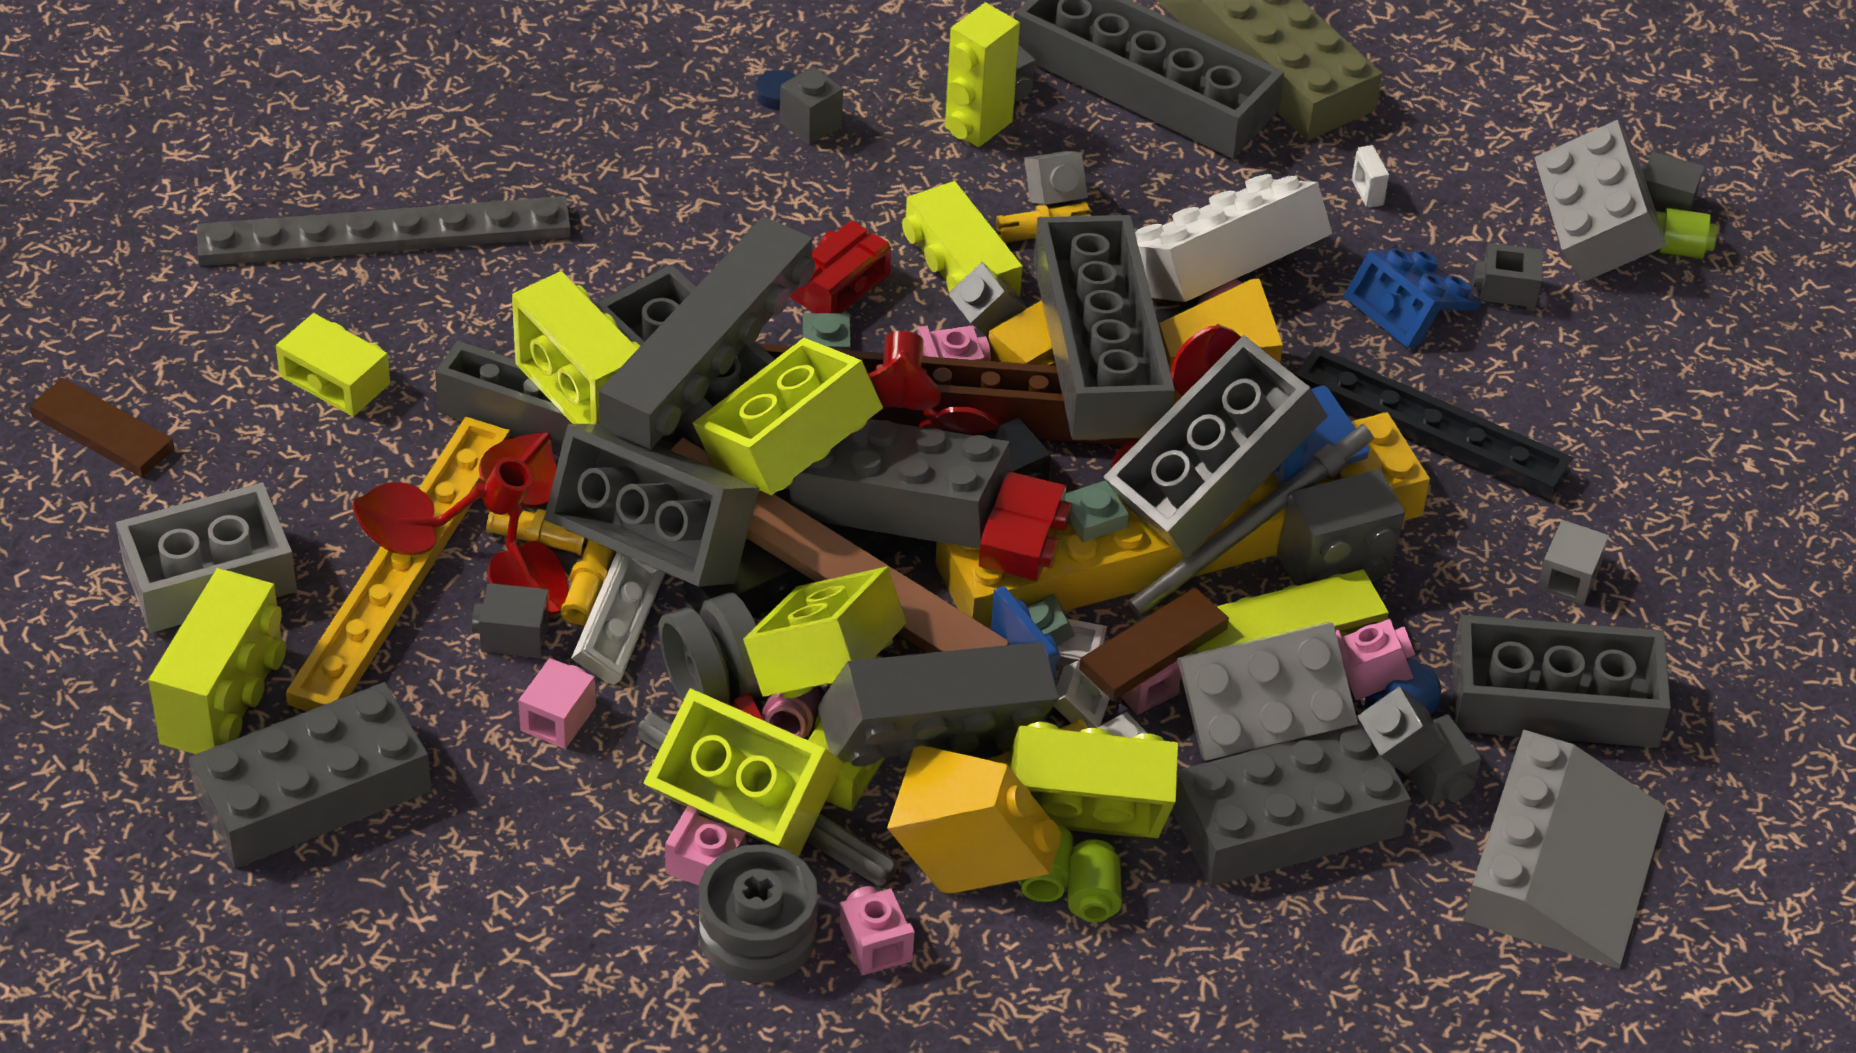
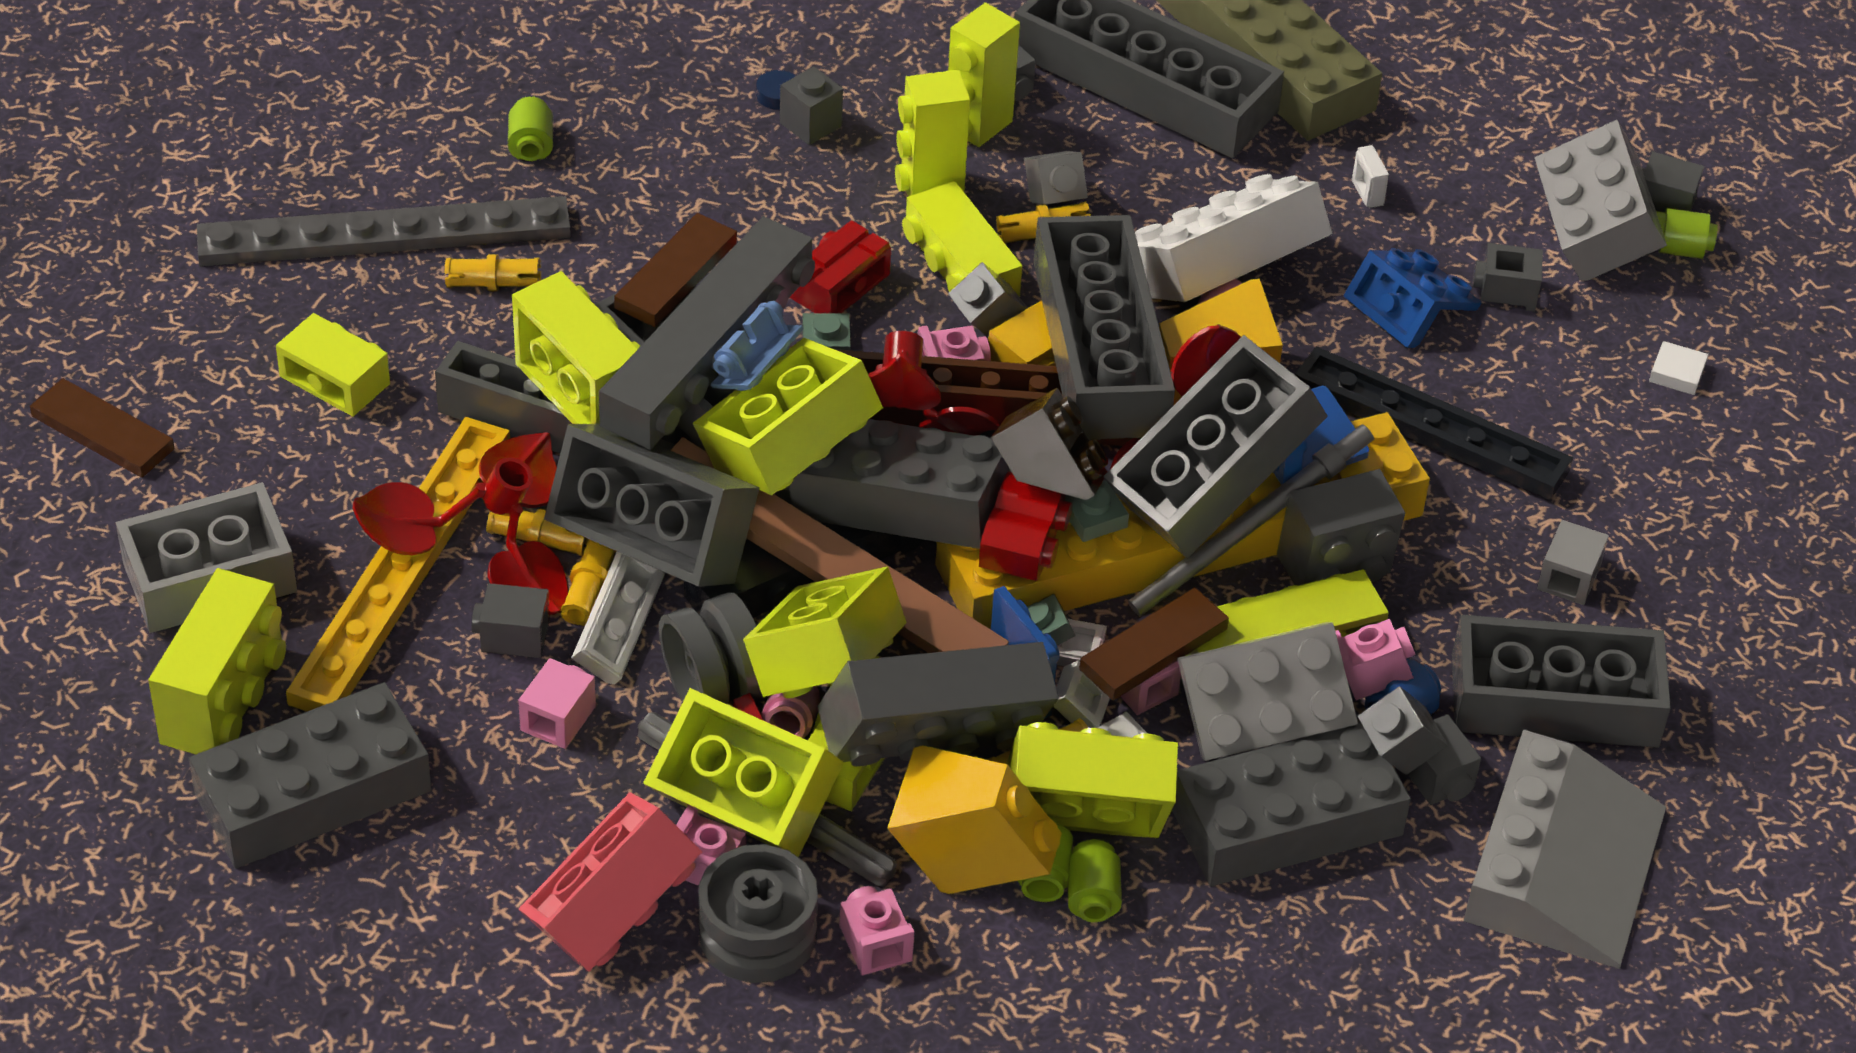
(492, 272): none -> yellow pin
(530, 129): none -> lime brick
(612, 881): none -> coral slope
(675, 269): none -> reddish brown tile
(745, 361): none -> medium blue hinge
(933, 132): none -> neon yellow brick
(1050, 448): none -> slope
(1678, 367): none -> white tile

